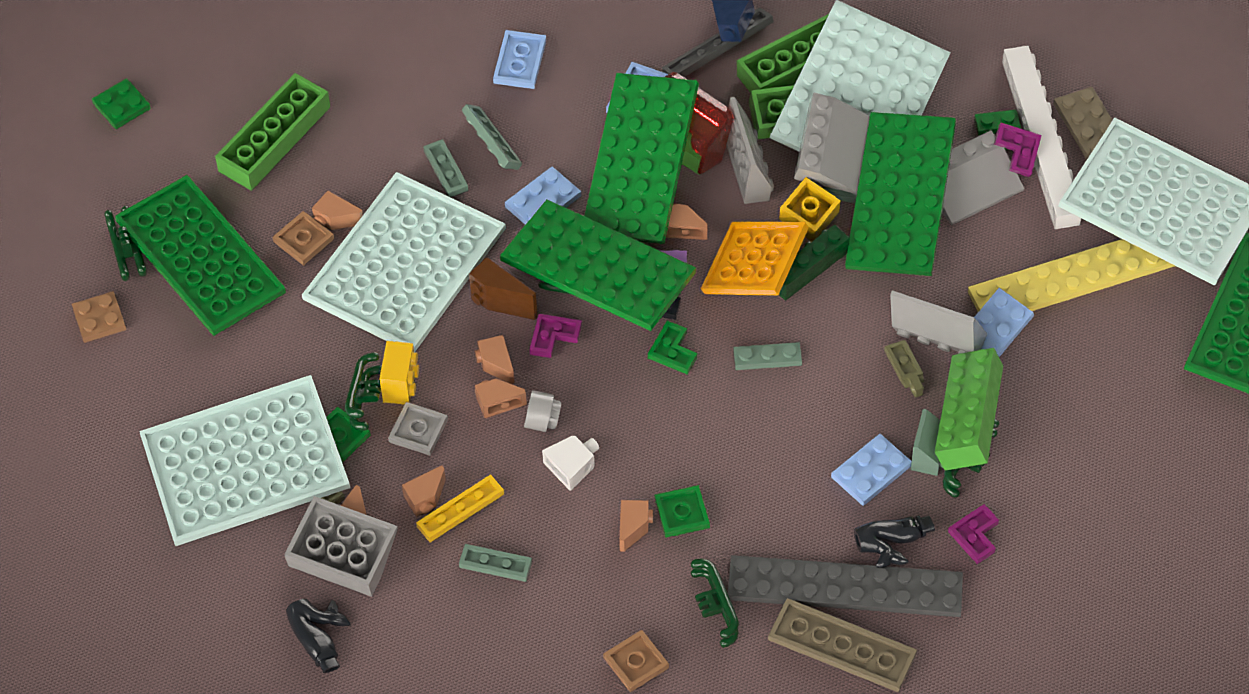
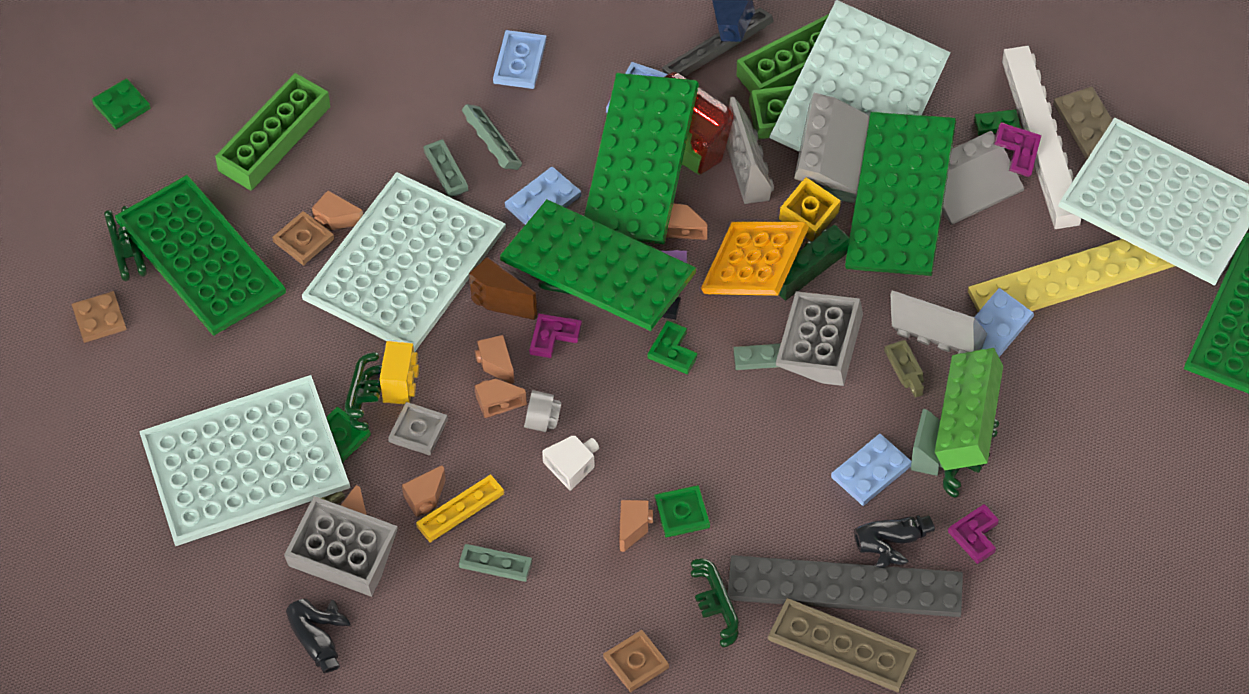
(820, 337): none -> light grey slope

